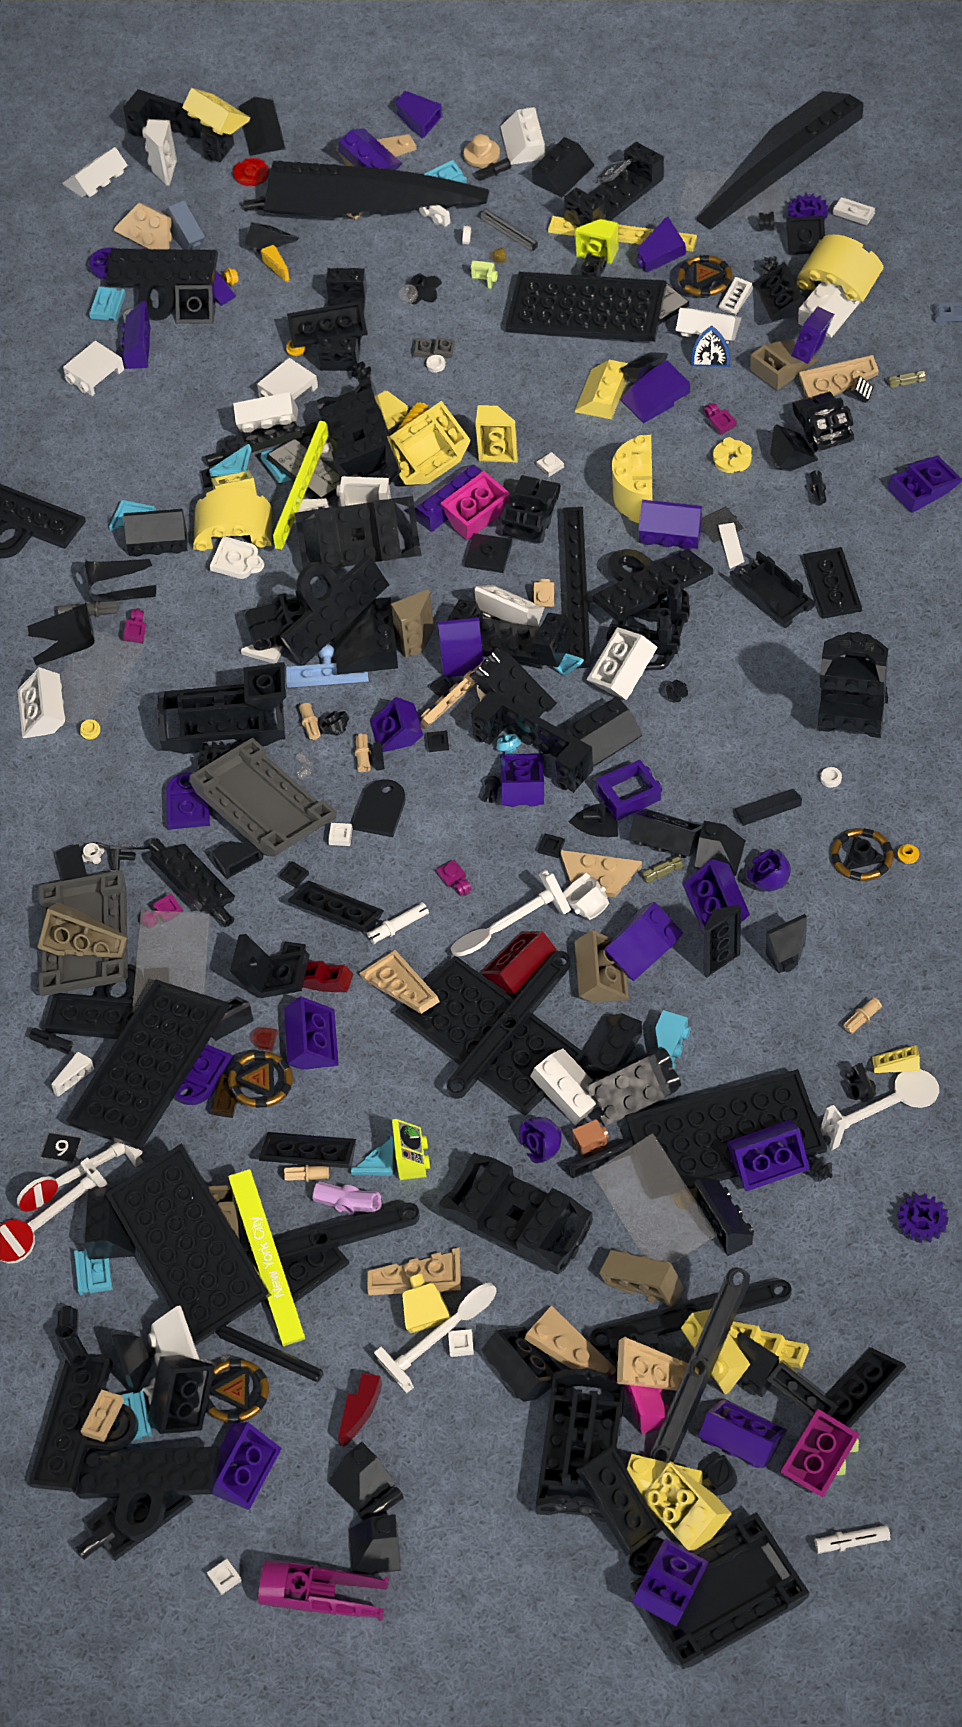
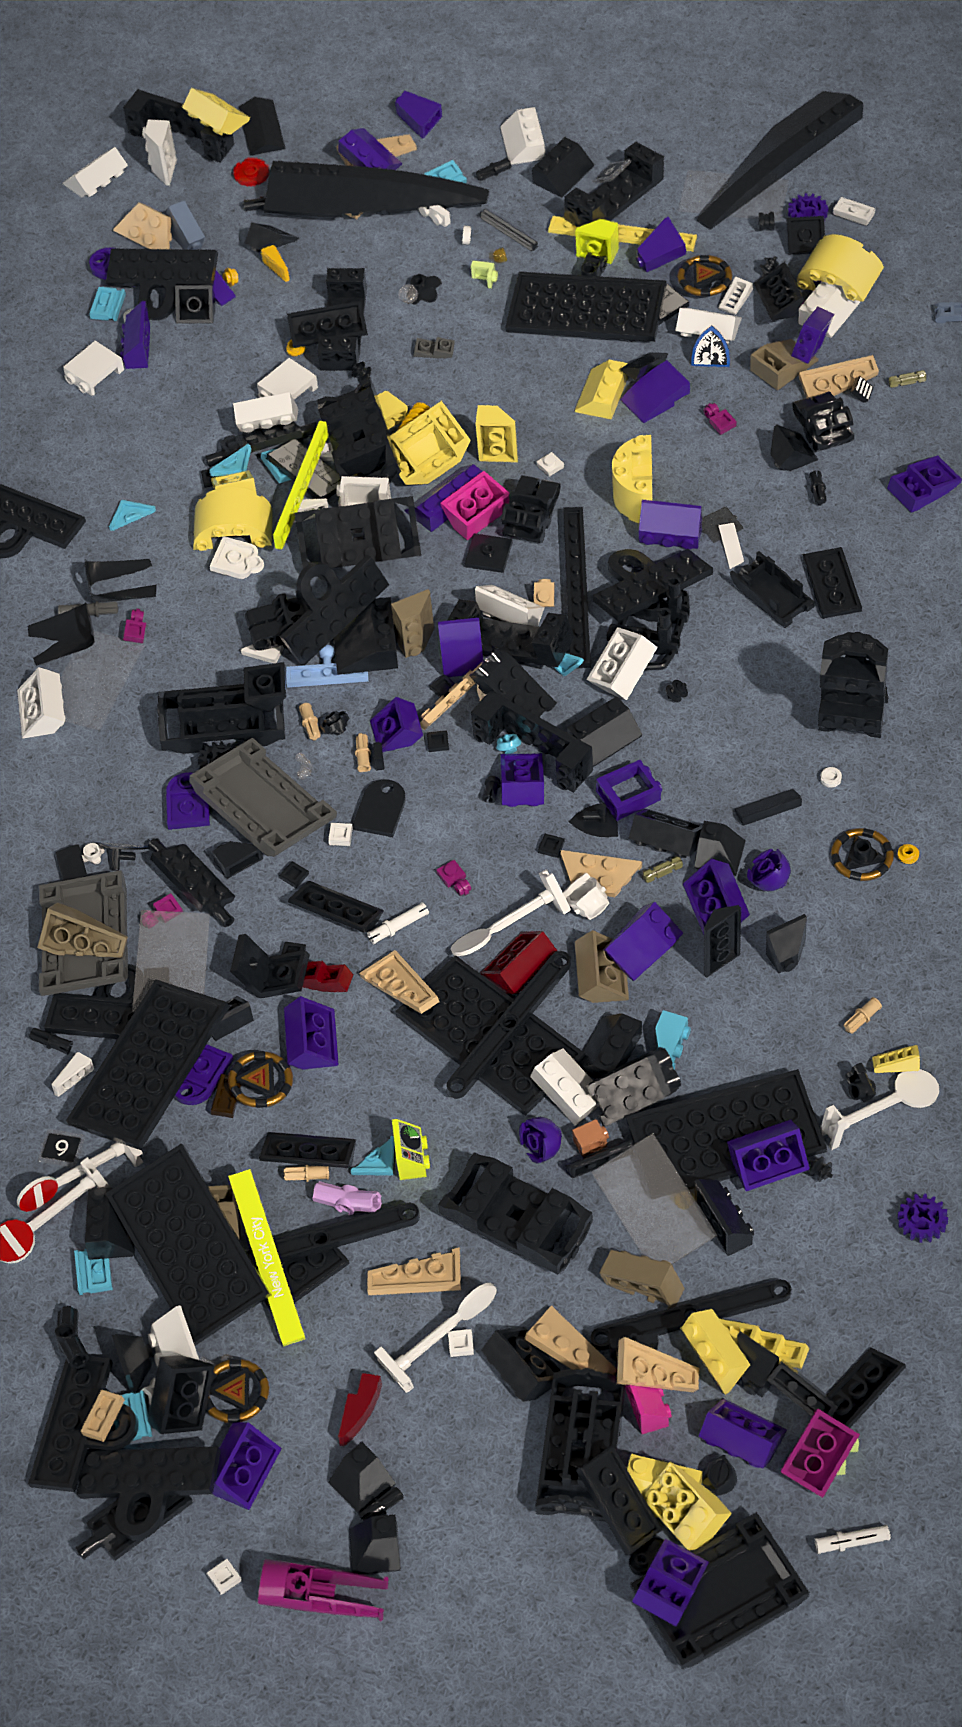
(90, 729): light yellow plate -> none
(155, 532): black slope -> none
(265, 1038): clear red tile -> none
(271, 1353): black axle -> none
(423, 1305): light yellow torso -> none
(435, 363): white tile -> none
(481, 151): tan plate -> none
(708, 1351): black beam -> none
(731, 446): light yellow plate -> none

